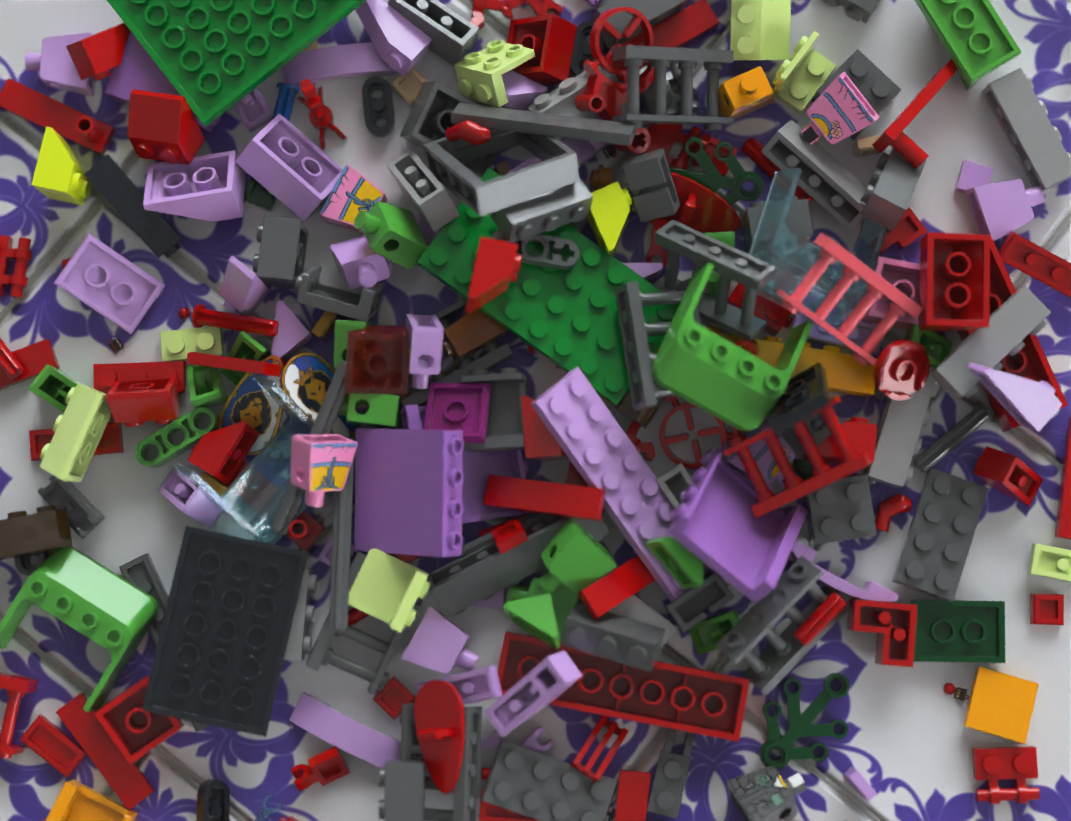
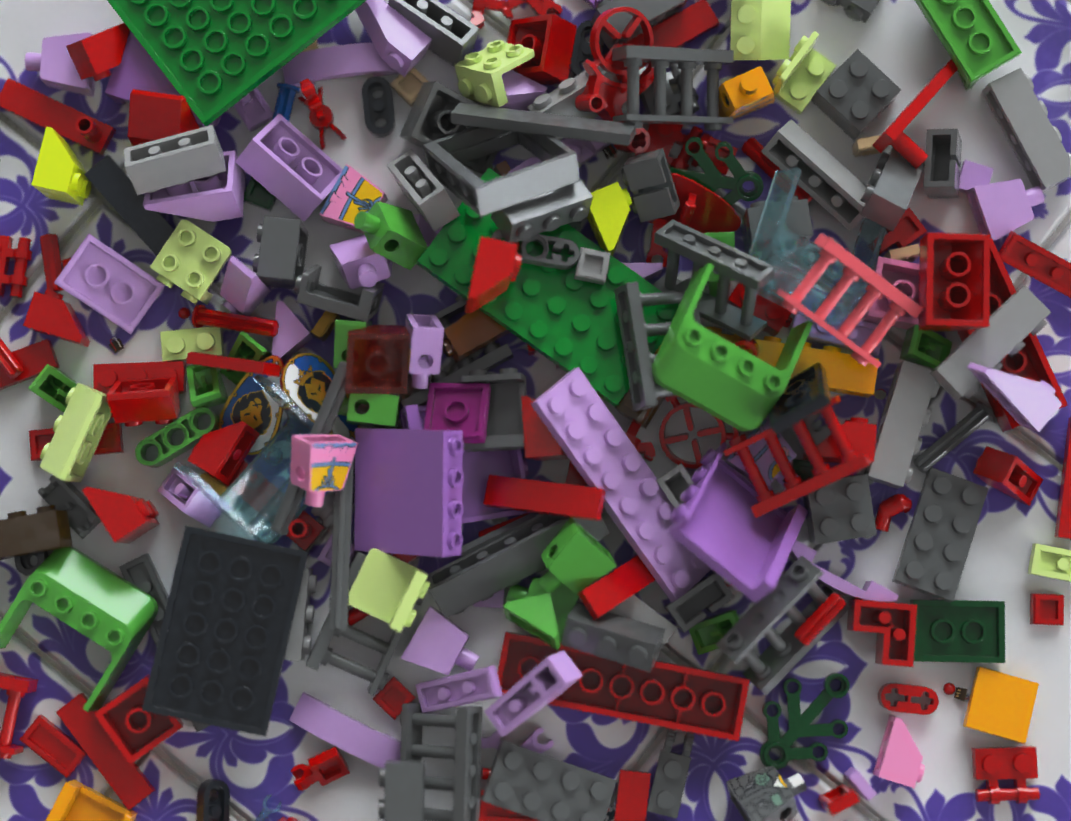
(51, 260): none -> red axle
(55, 318): none -> red slope
(122, 514): none -> red slope
(174, 160): none -> light grey brick
(191, 261): none -> yellowish green bracket
(440, 732): red shield -> none
(469, 132): red arm -> none
(509, 535): red tile -> none
(592, 266): none -> light grey tile
(600, 177): dark orange plate -> none
(612, 728): red tile -> none
(678, 561): bright green slope -> none
(838, 112): bright pink torso -> none
(838, 799): none -> red tile
(898, 755): none -> bright pink slope
(901, 369): red tile -> none
(906, 253): none -> tan tile
(908, 706): none -> red beam
(942, 164): none -> dark grey piece

